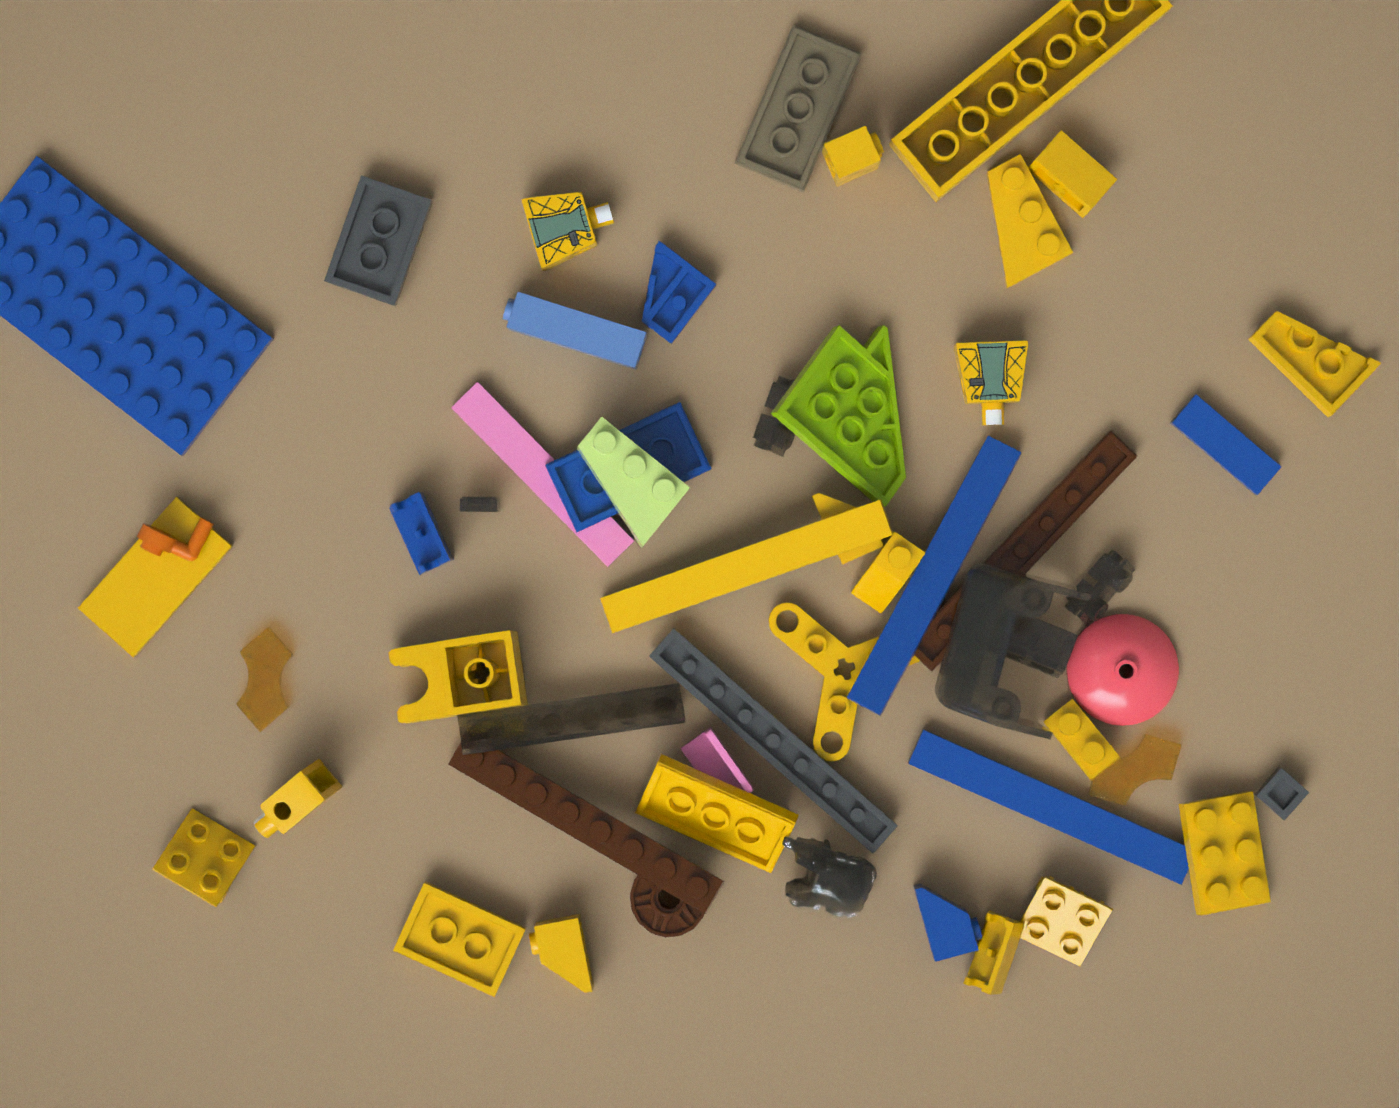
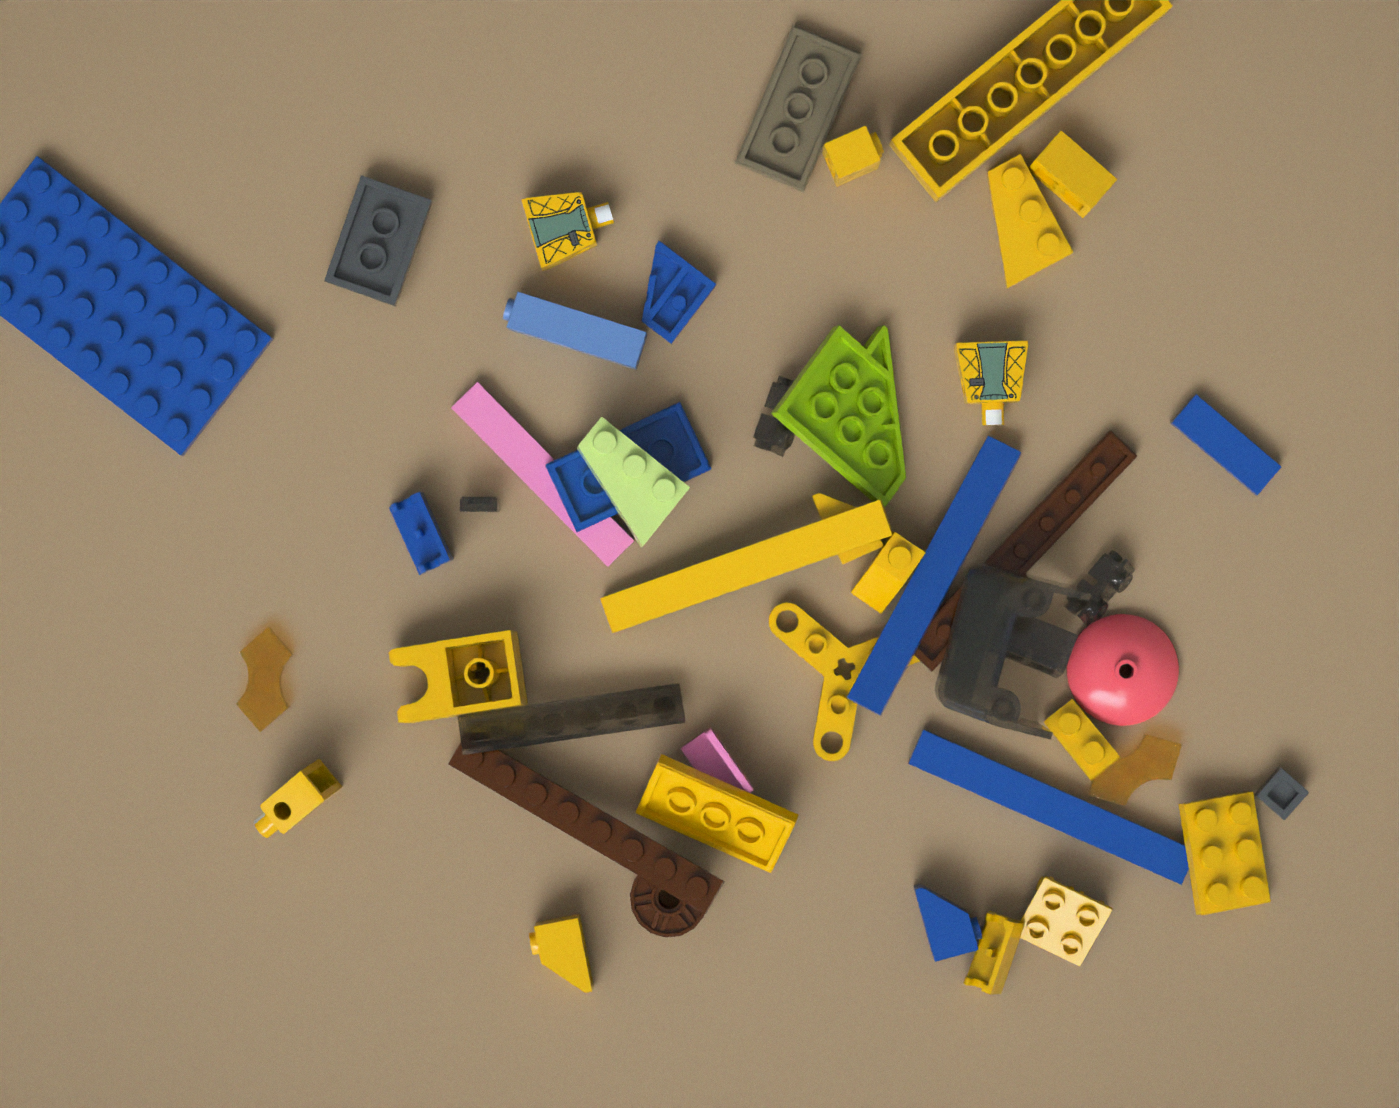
(150, 588): yellow tile -> none
(157, 541): orange plate -> none
(204, 857): yellow hinge -> none
(459, 939): yellow plate -> none
(773, 740): dark grey plate -> none
(830, 879): clear smoke helmet -> none
(1314, 364): yellow wing -> none

